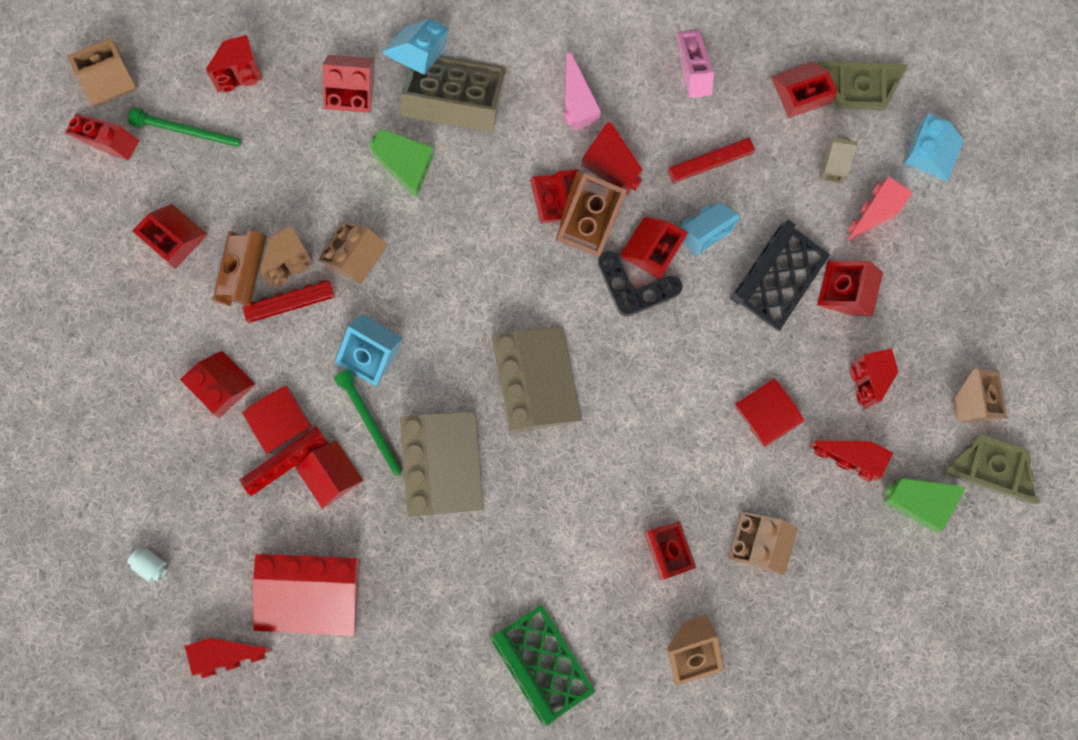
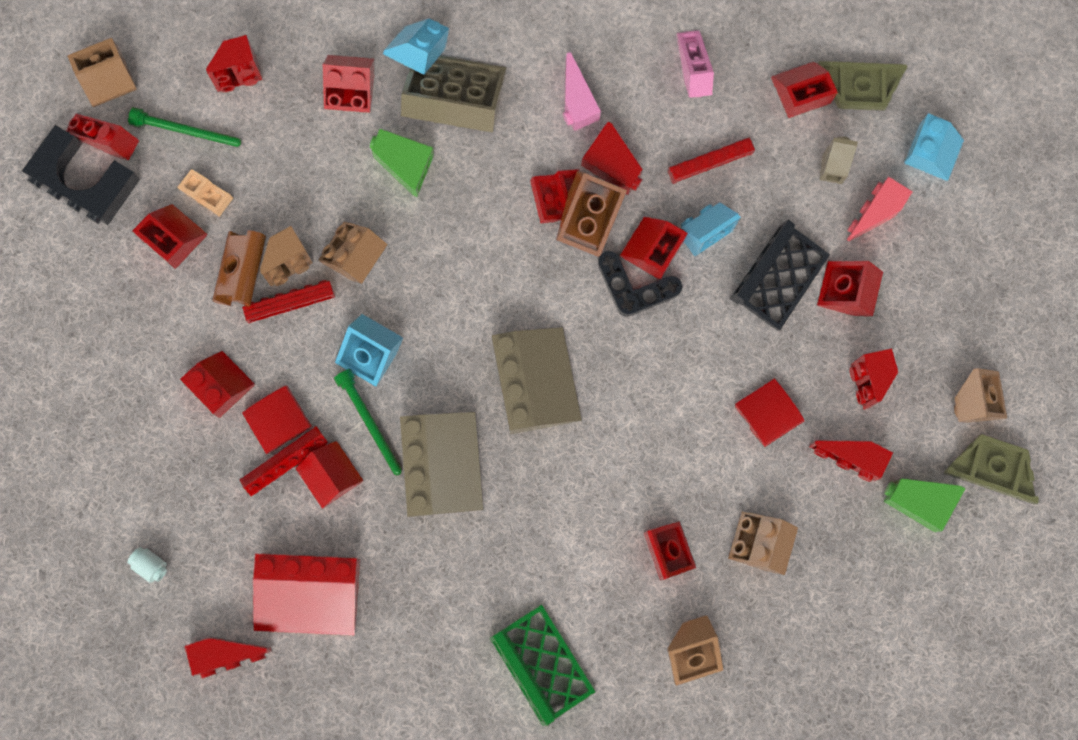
(100, 201): none -> black arch
(205, 193): none -> light nougat slope

